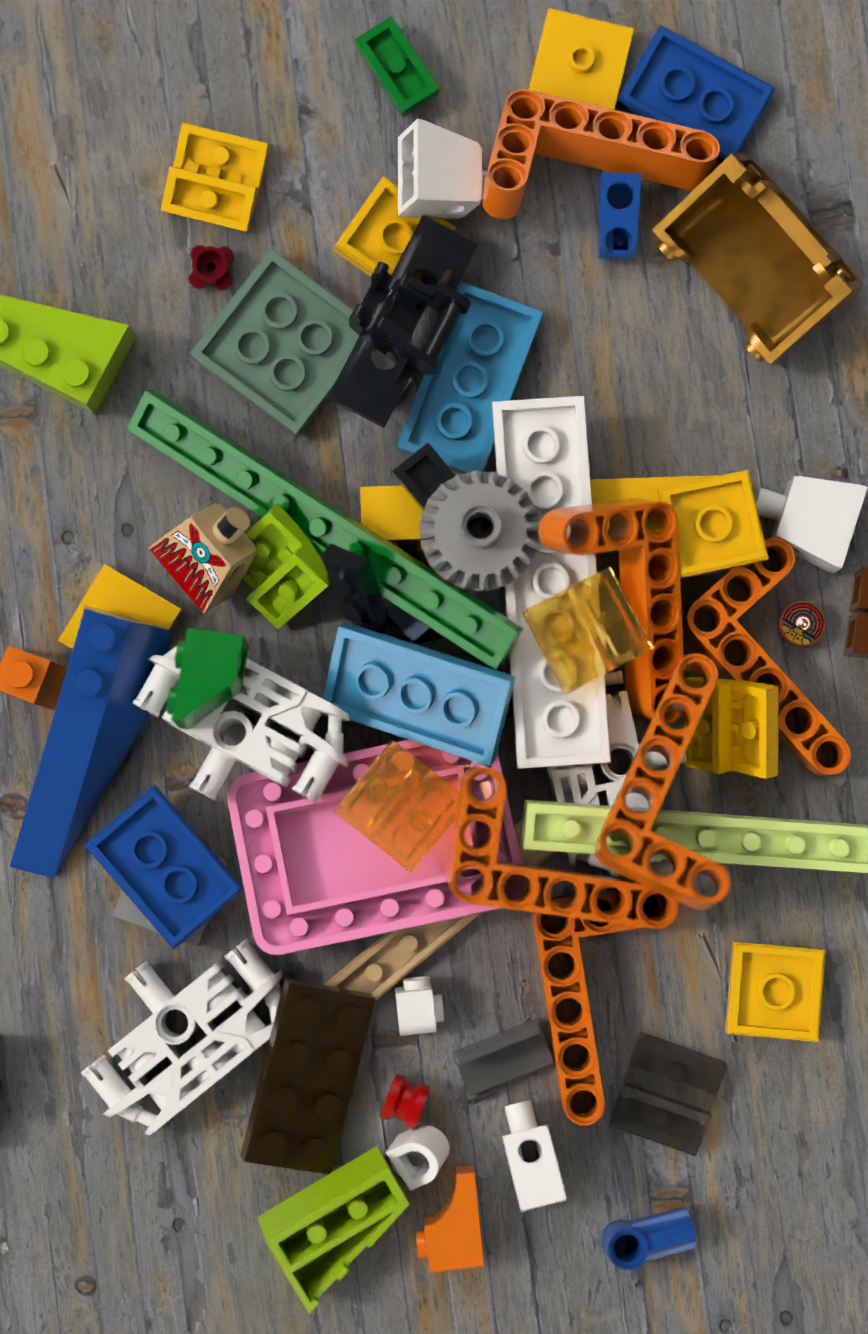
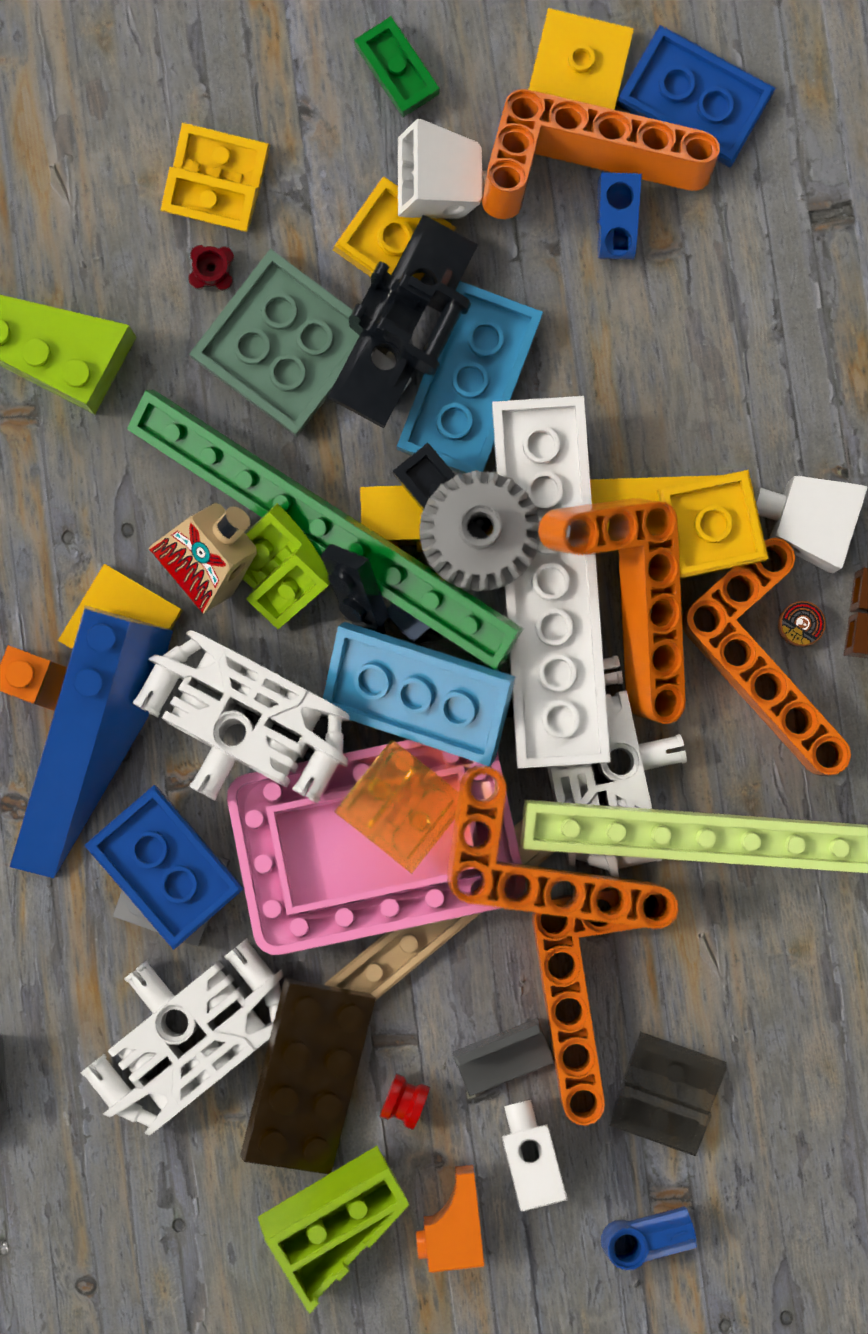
(209, 676): green slope -> none
(418, 1007): white plate -> none
(418, 1155): white plate -> none
(587, 630): clear yellow slope -> none
(653, 786): orange beam -> none
(736, 729): yellow slope -> none
(758, 255): pearl gold windscreen -> none
(775, 991): yellow plate -> none

